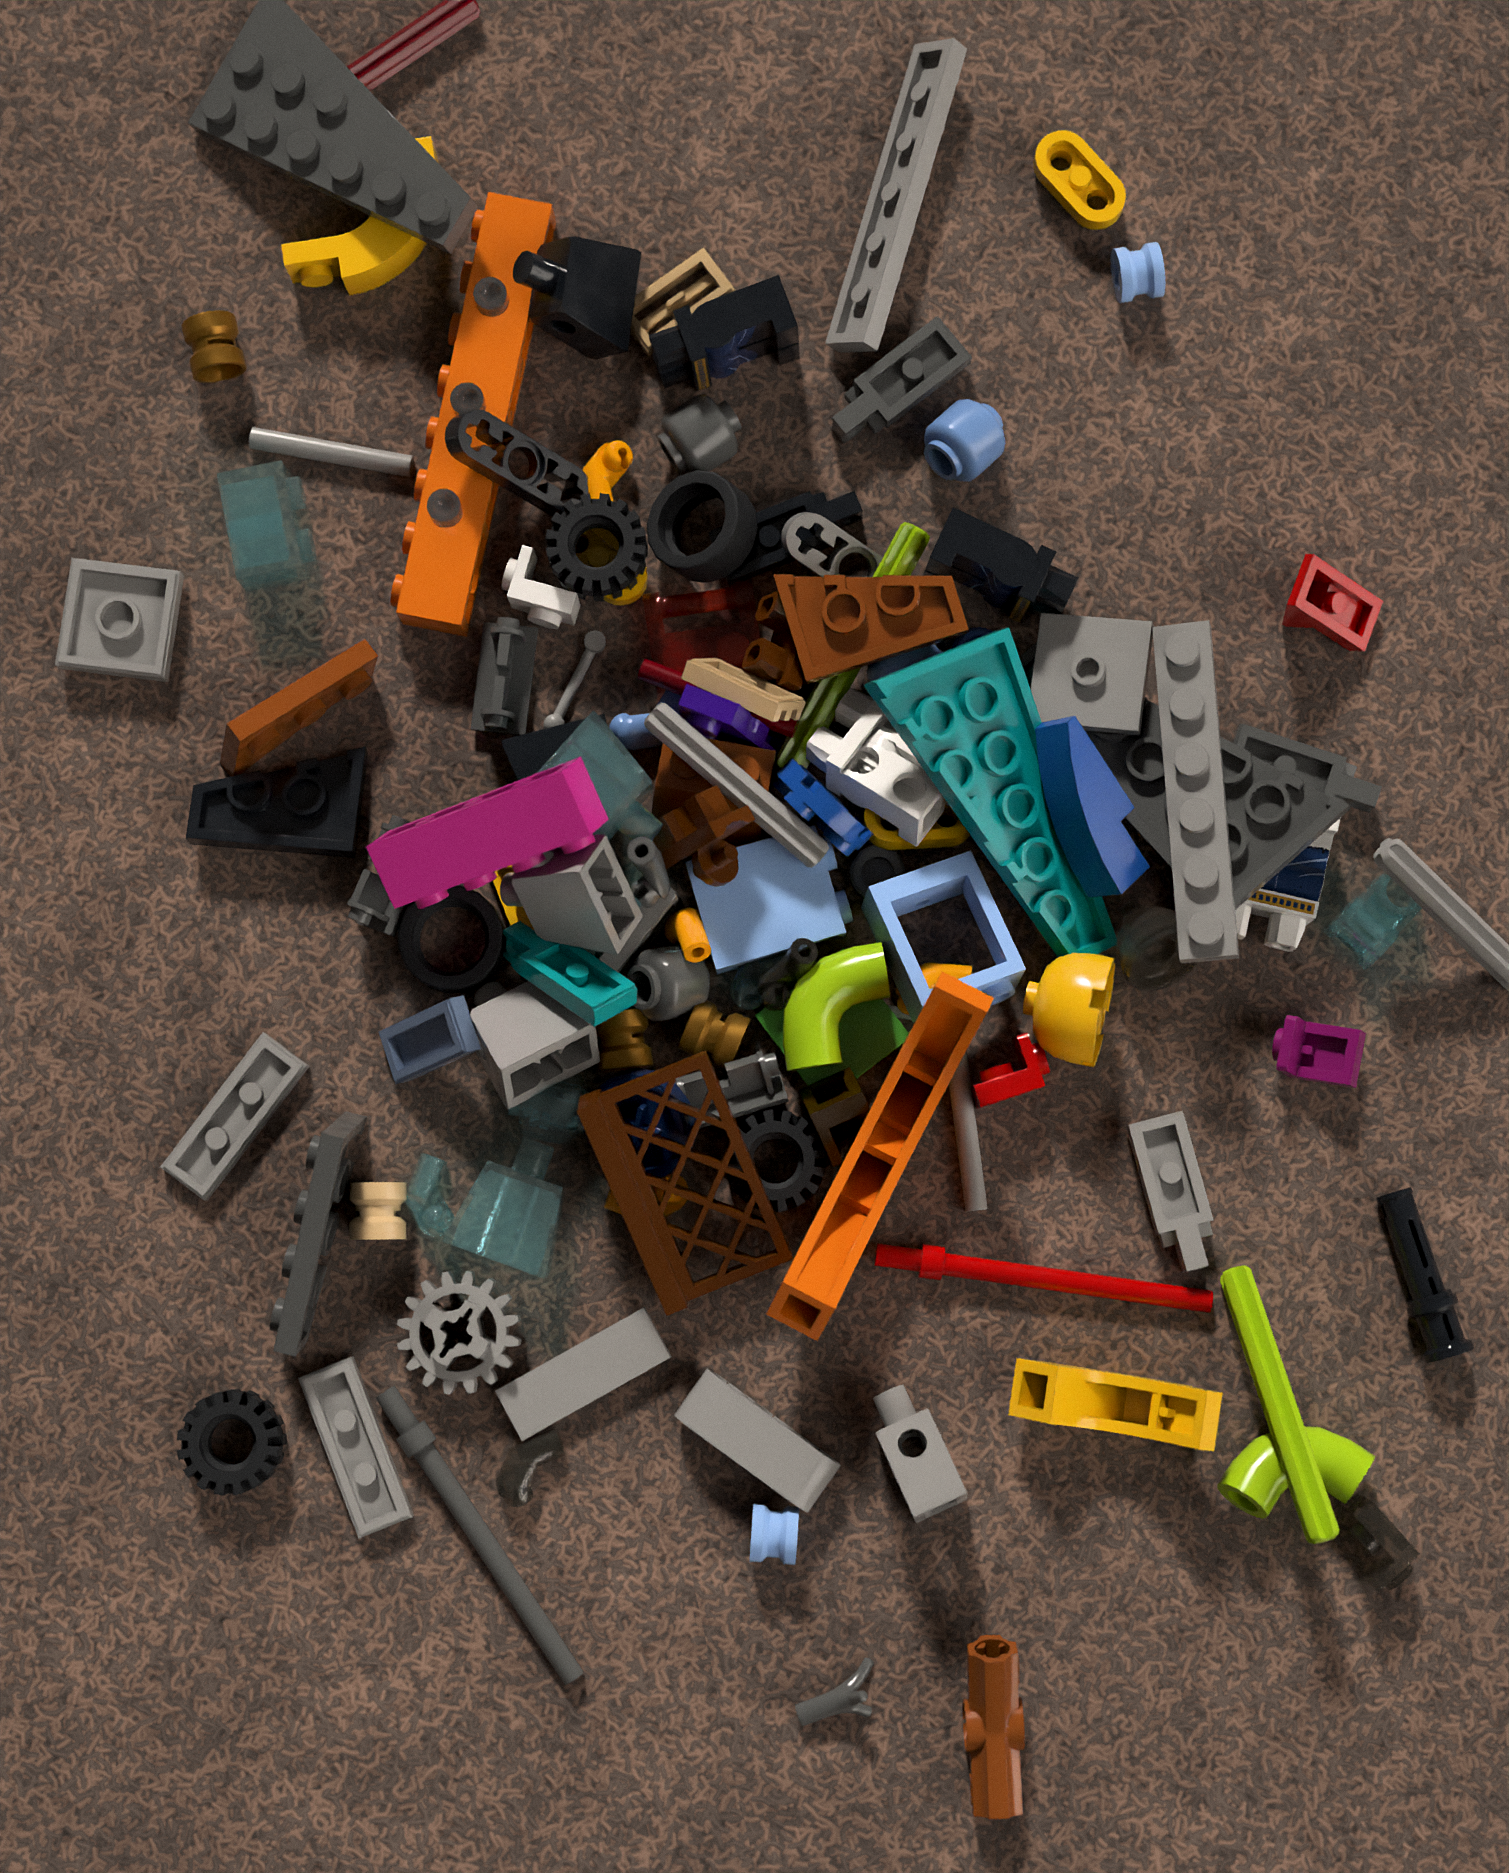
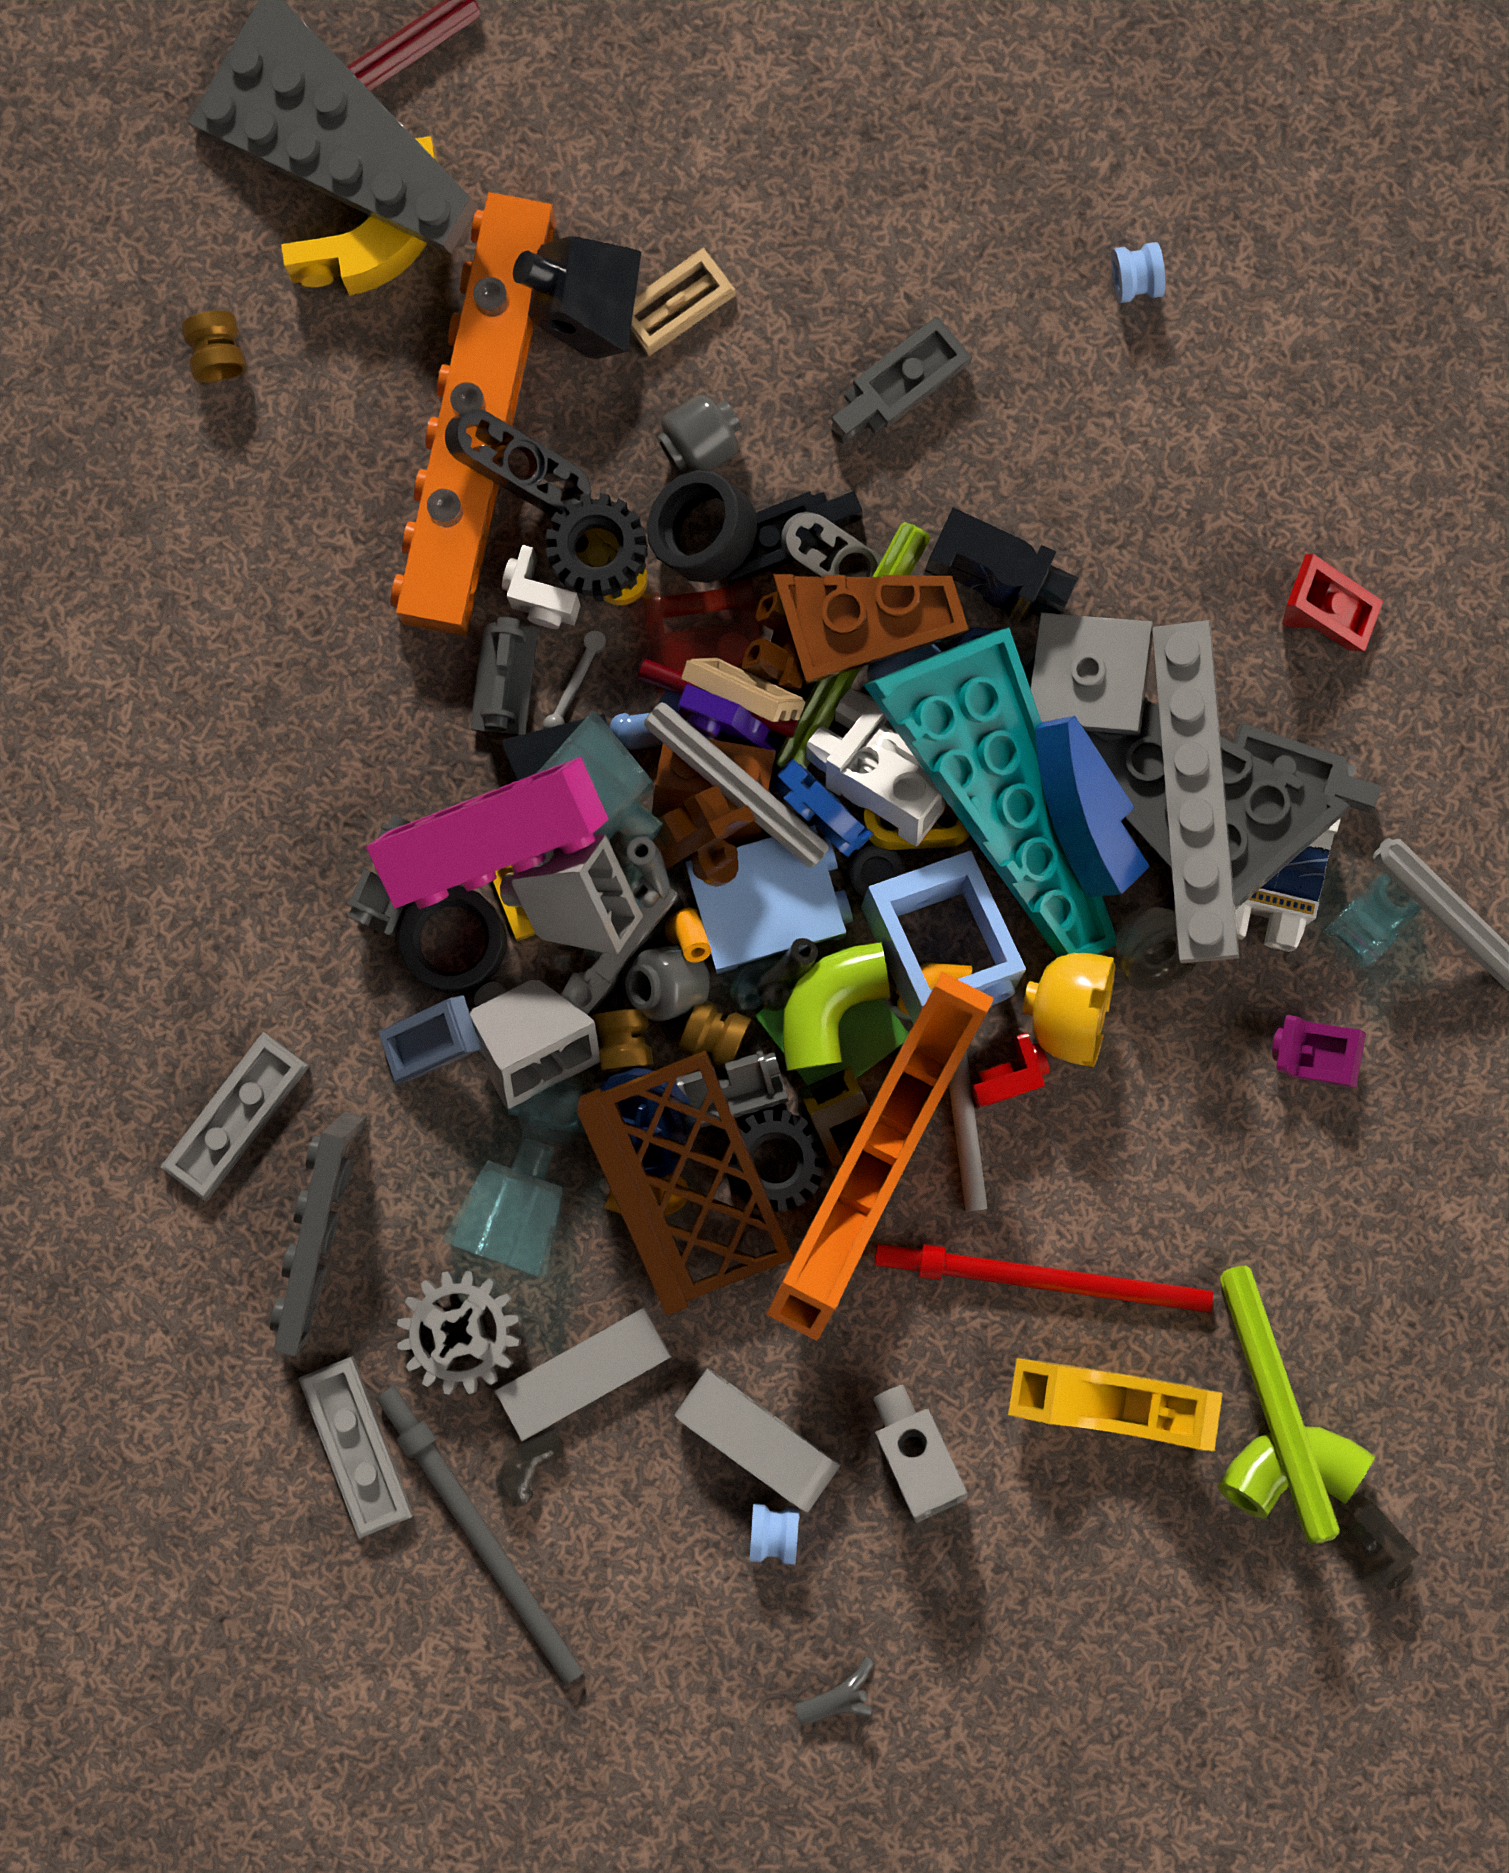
(119, 619): light grey plate -> none
(197, 1446): black tyre -> none
(265, 525): clear light blue brick -> none
(284, 810): black wing -> none
(296, 707): dark orange wing -> none
(331, 452): light grey bar -> none
(377, 1210): tan wheel -> none
(424, 1198): clear light blue arm -> none
(569, 975): teal hinge -> none
(607, 467): light orange arm -> none
(727, 334): black hips -> none
(896, 196): light grey plate -> none
(964, 440): medium blue head -> none
(994, 1727): dark orange piece -> none
(1084, 179): yellow plate -> none
(1173, 1186): light grey hinge -> none
(1430, 1301): black pin -> none

